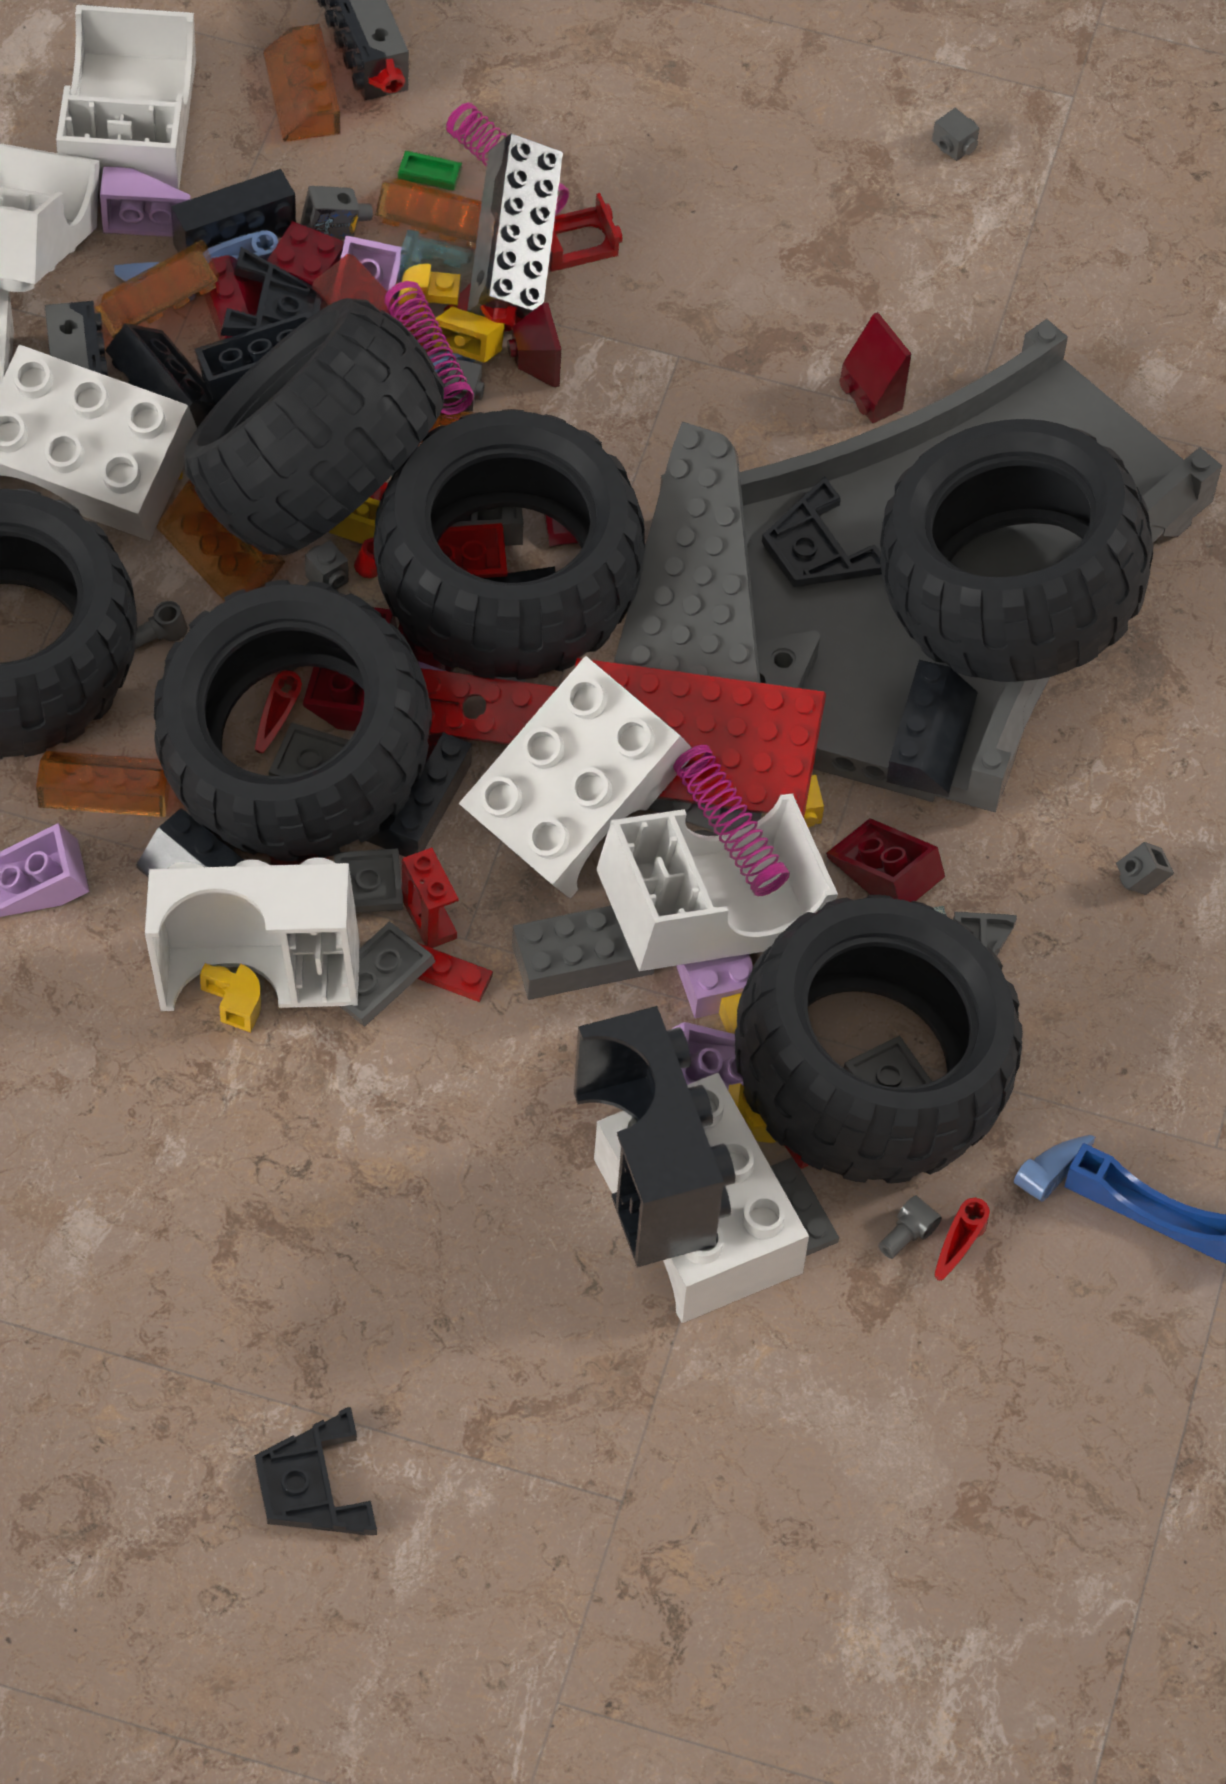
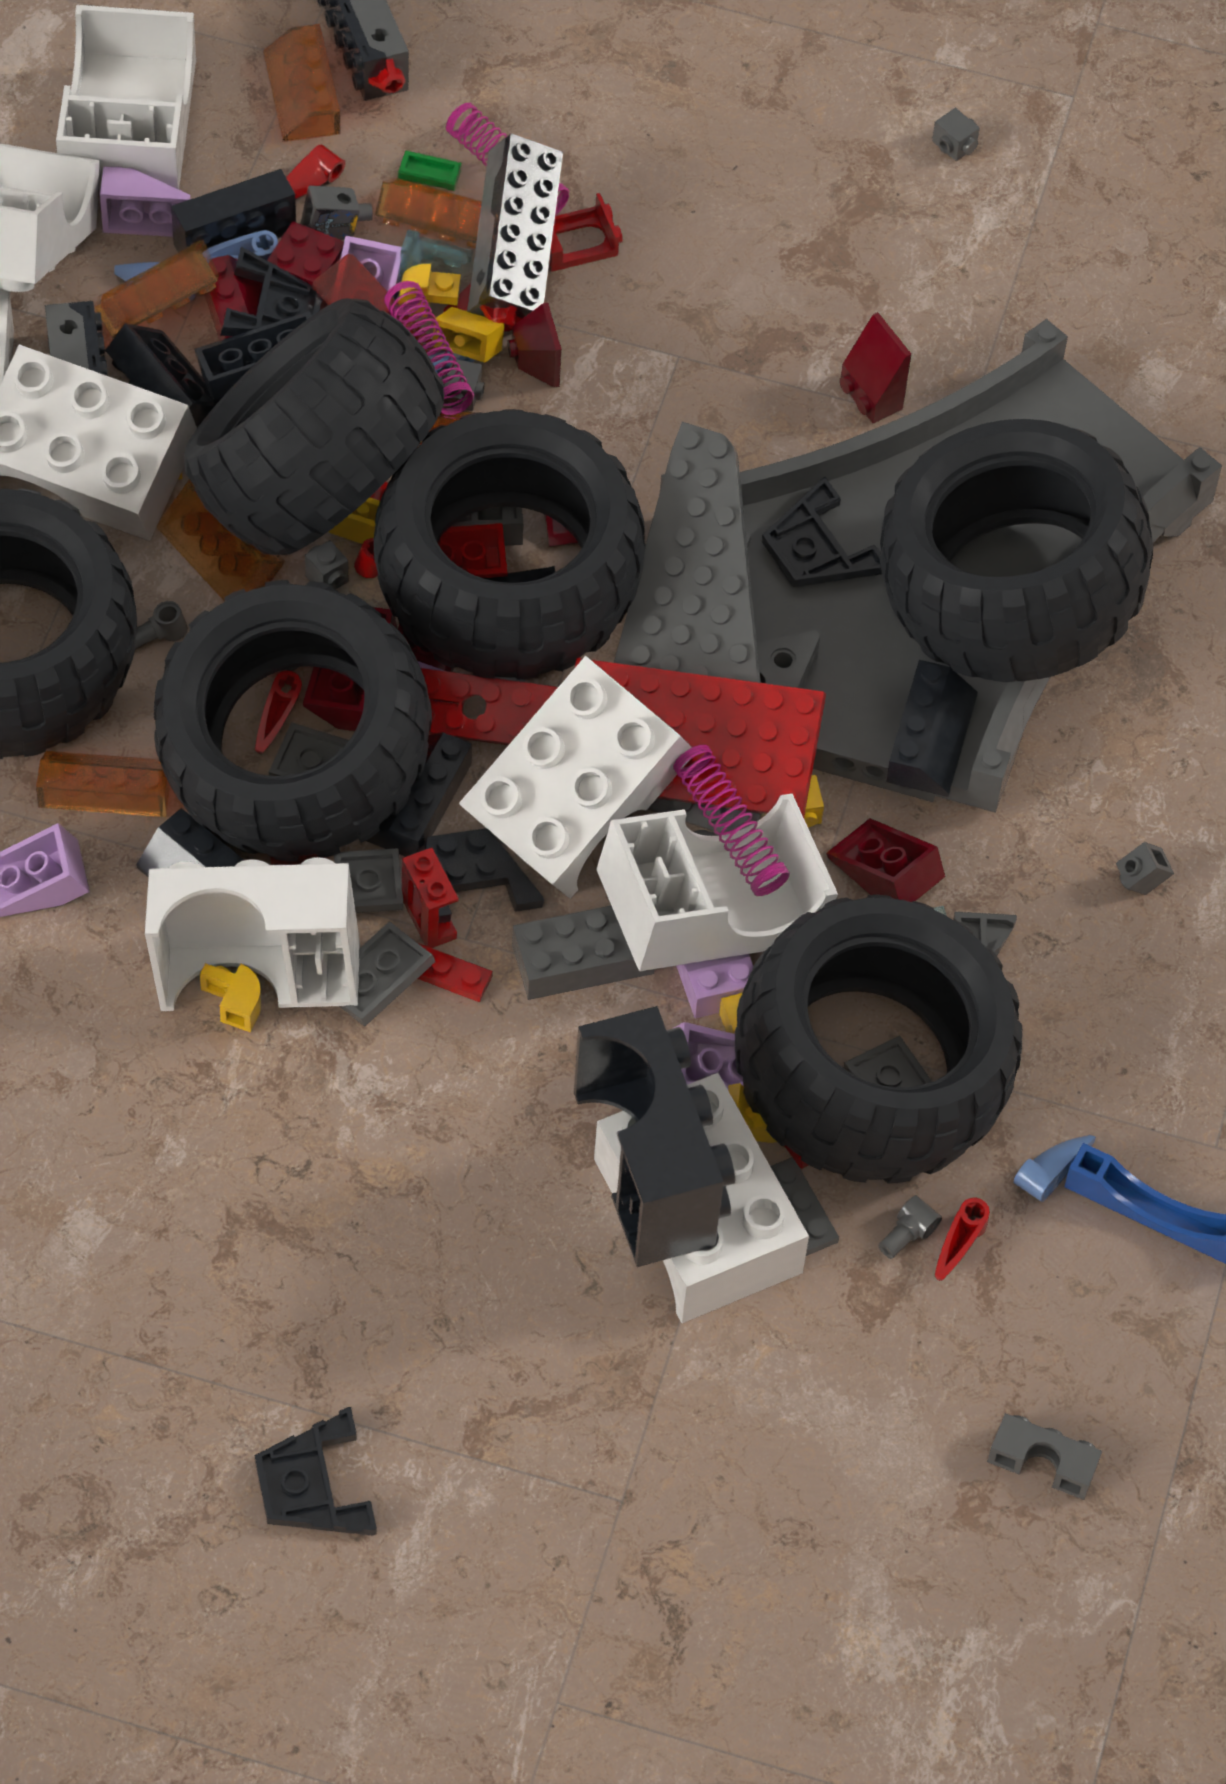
(315, 169): none -> red piece
(480, 861): none -> black wing
(1021, 1440): none -> dark grey arch

